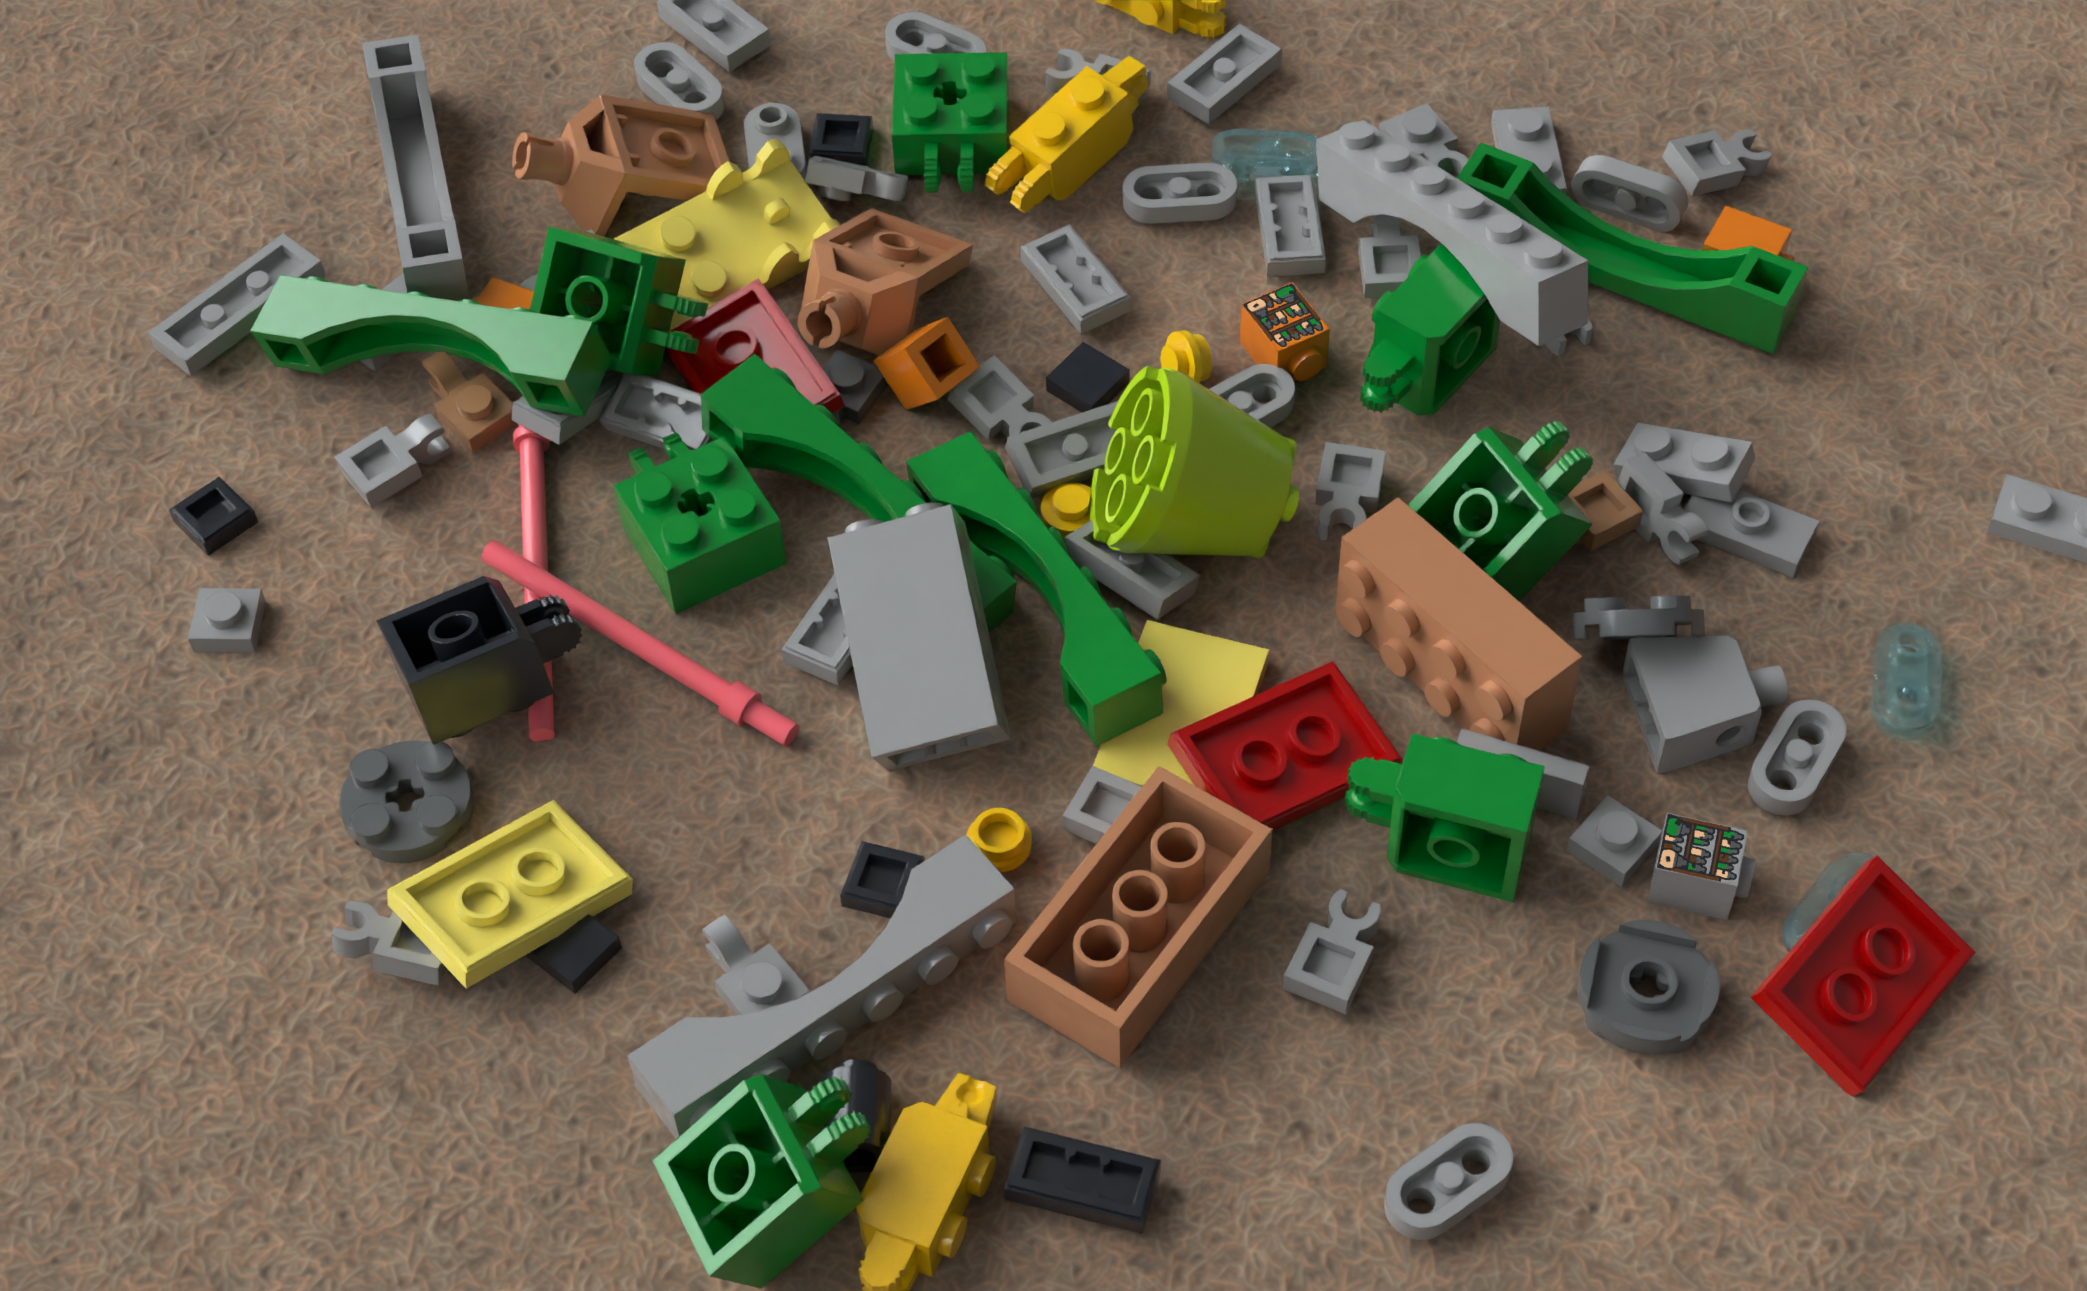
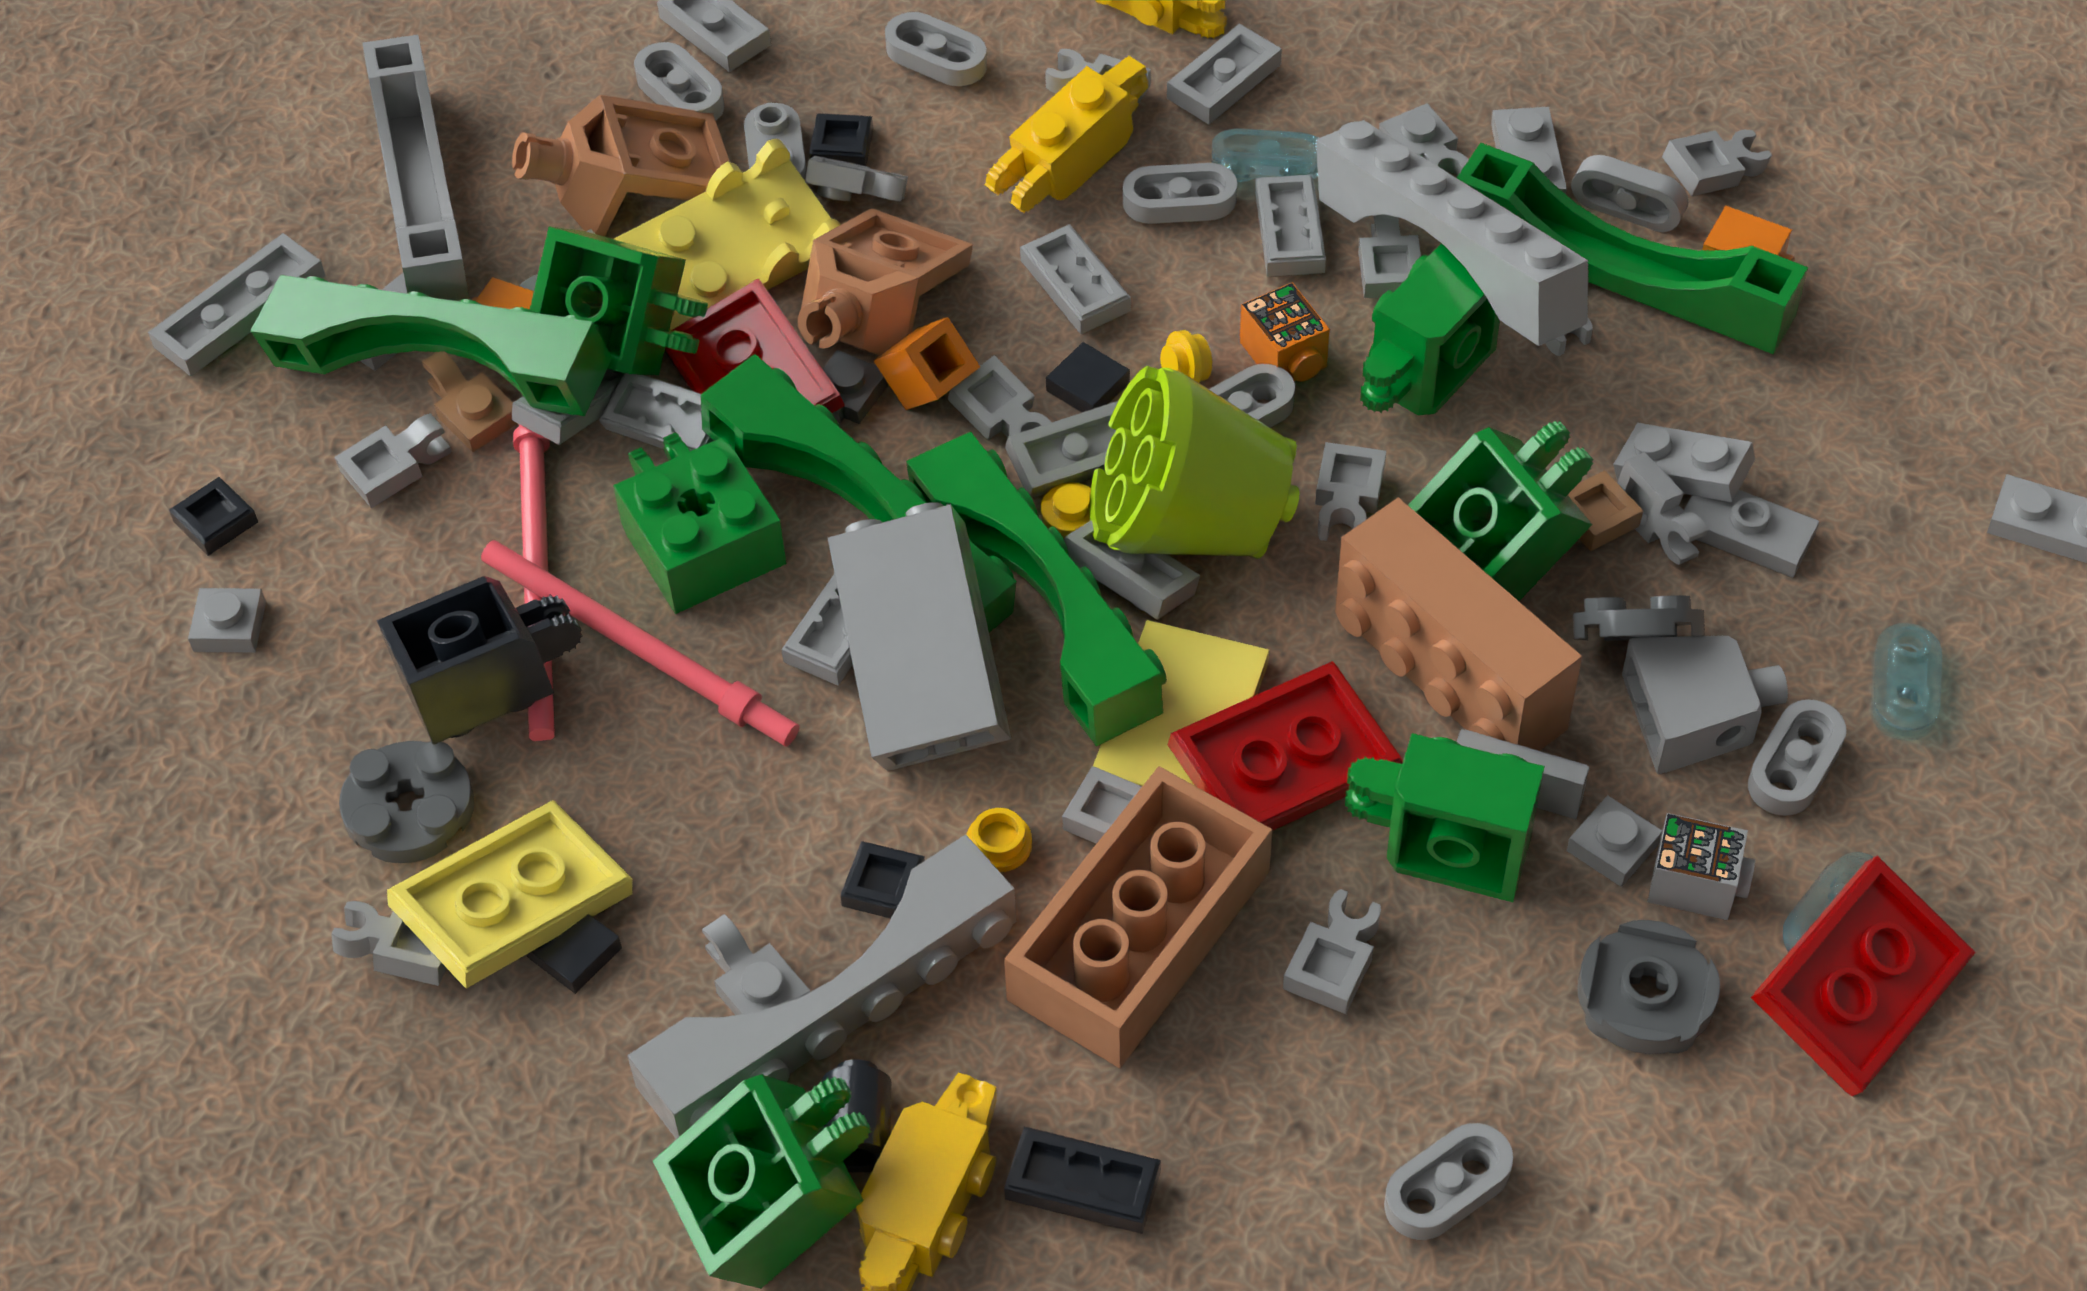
(949, 115): green hinge -> none

